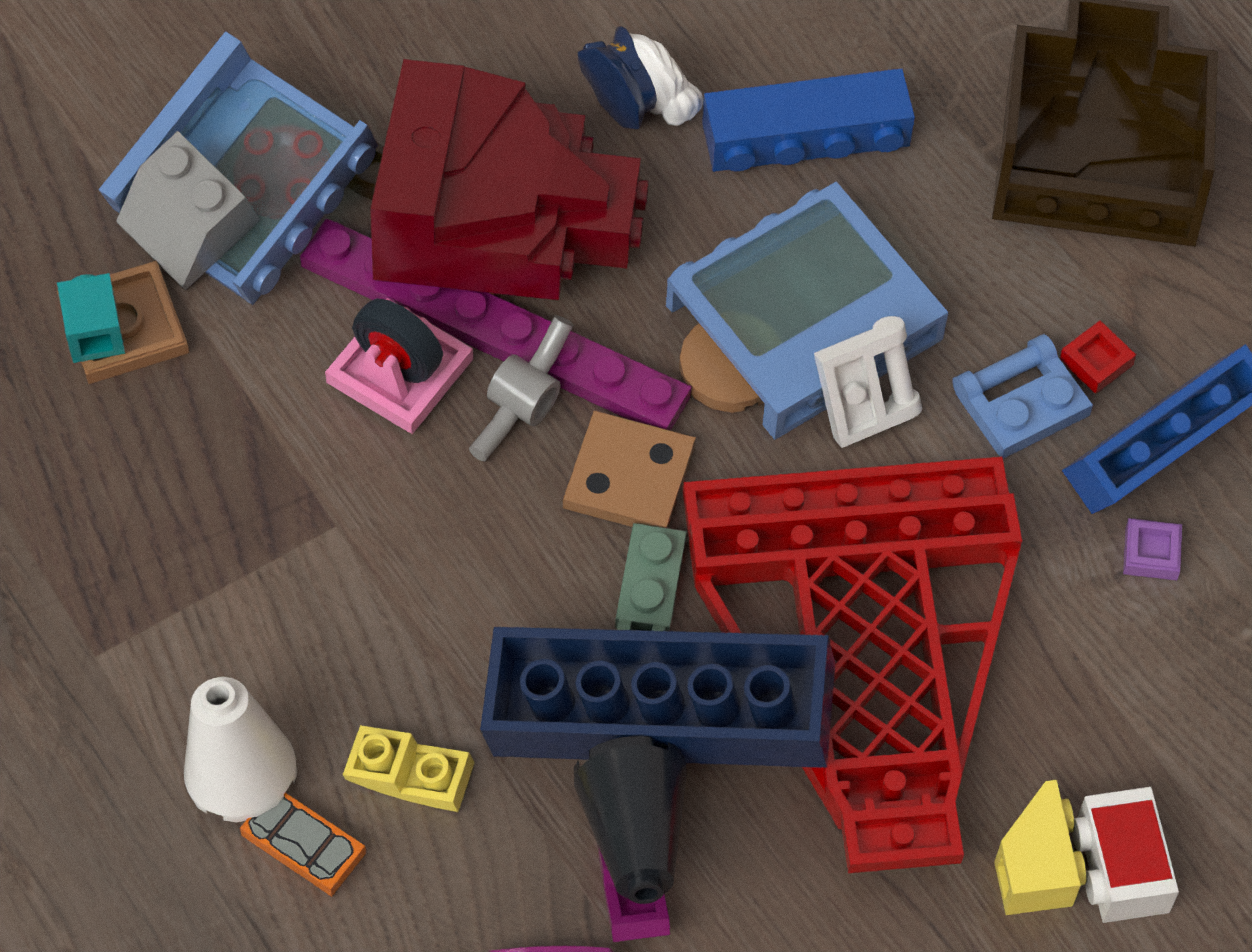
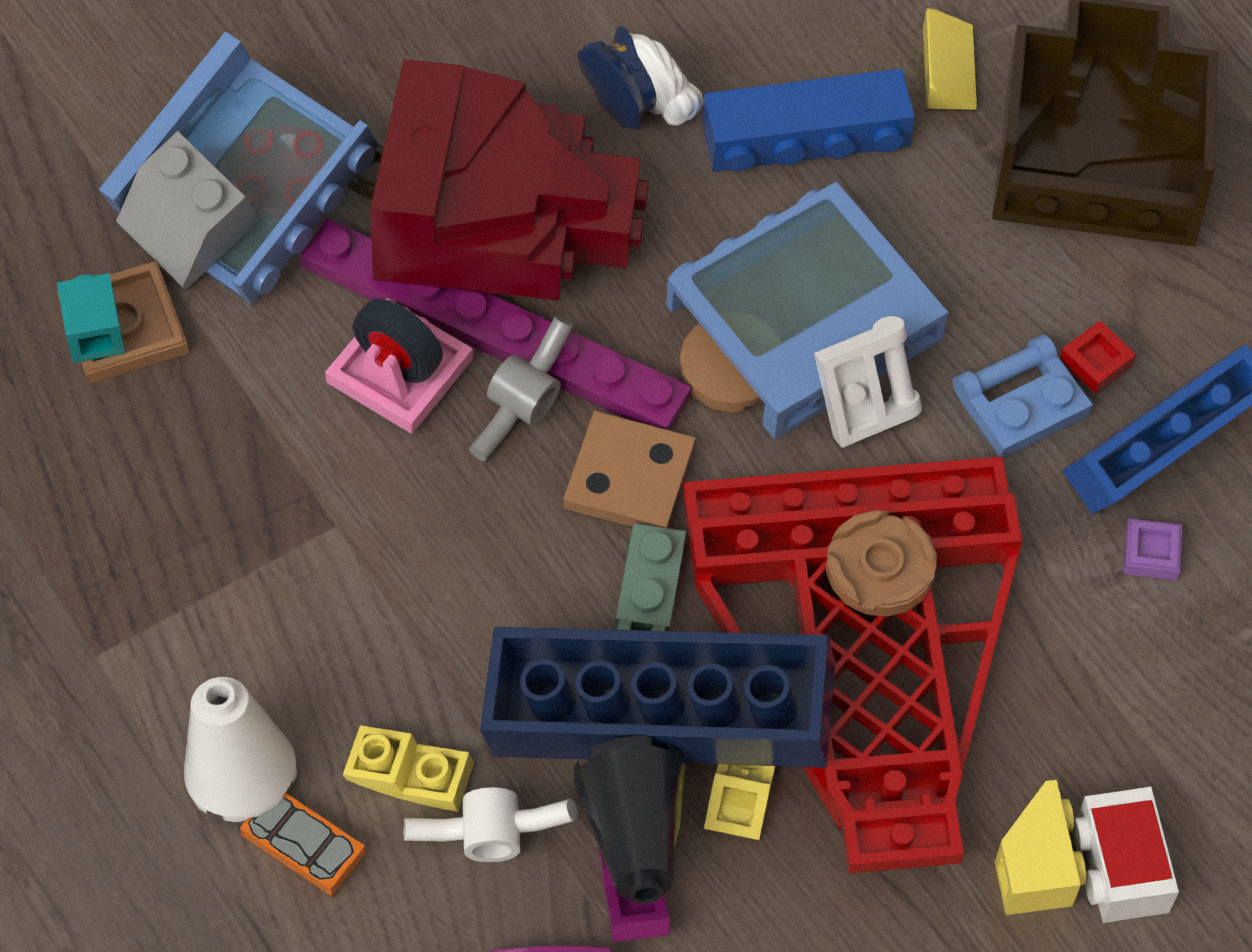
(490, 824): none -> white piece
(739, 800): none -> light yellow slope
(881, 563): none -> medium nougat tile
(948, 62): none -> light yellow slope

